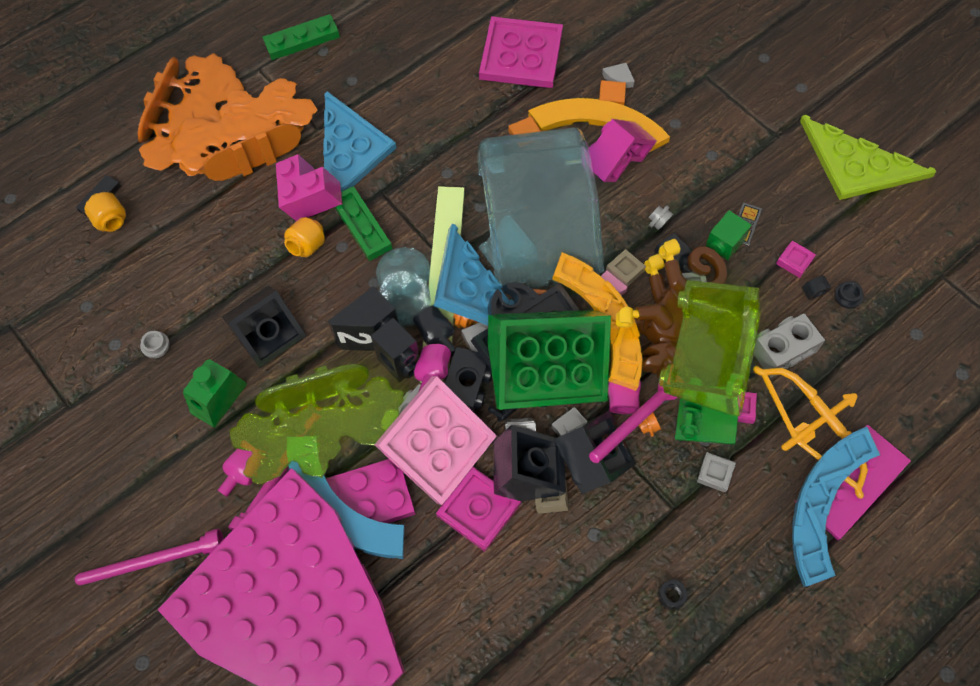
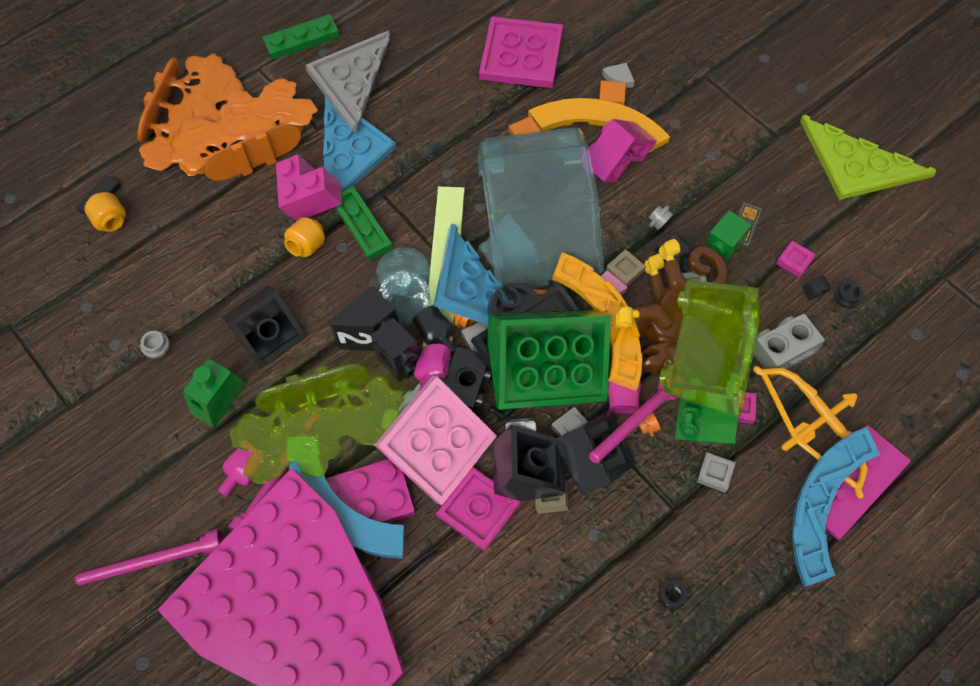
(349, 76): none -> light grey tile

